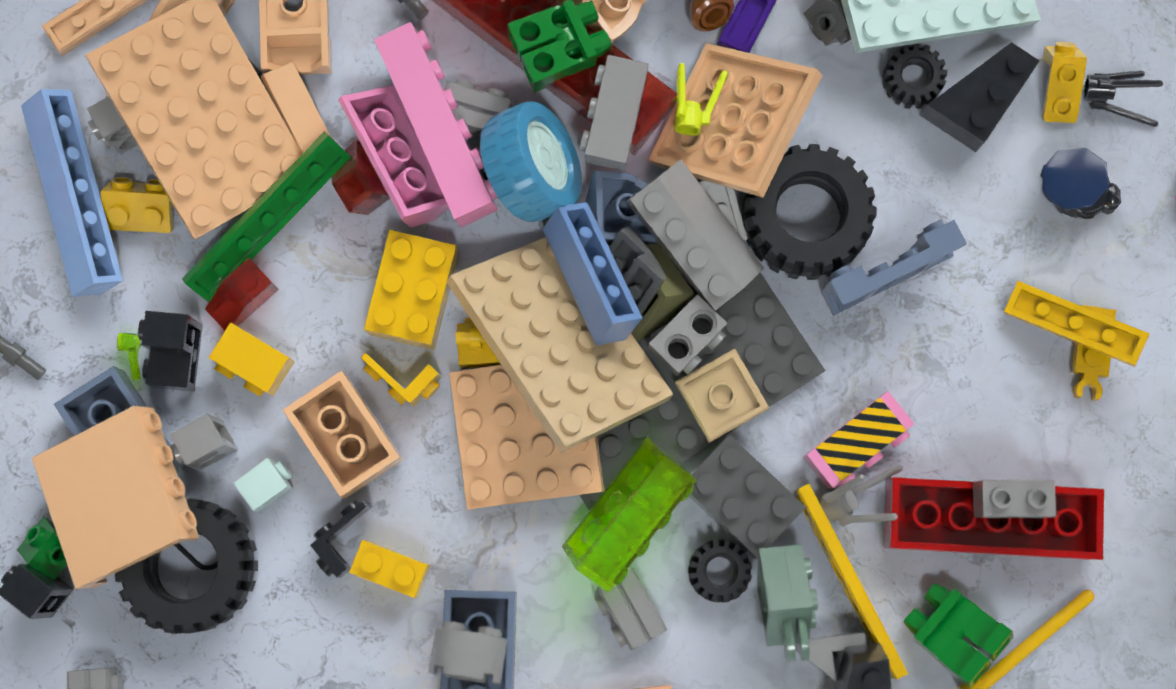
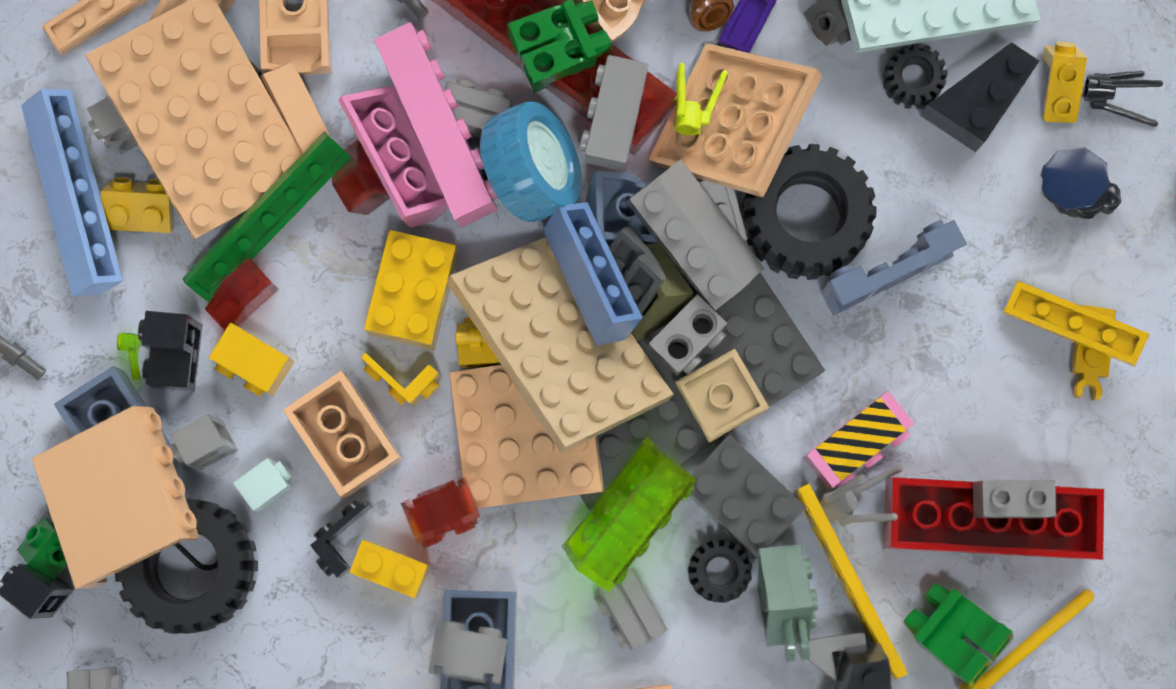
(440, 511): none -> clear red brick

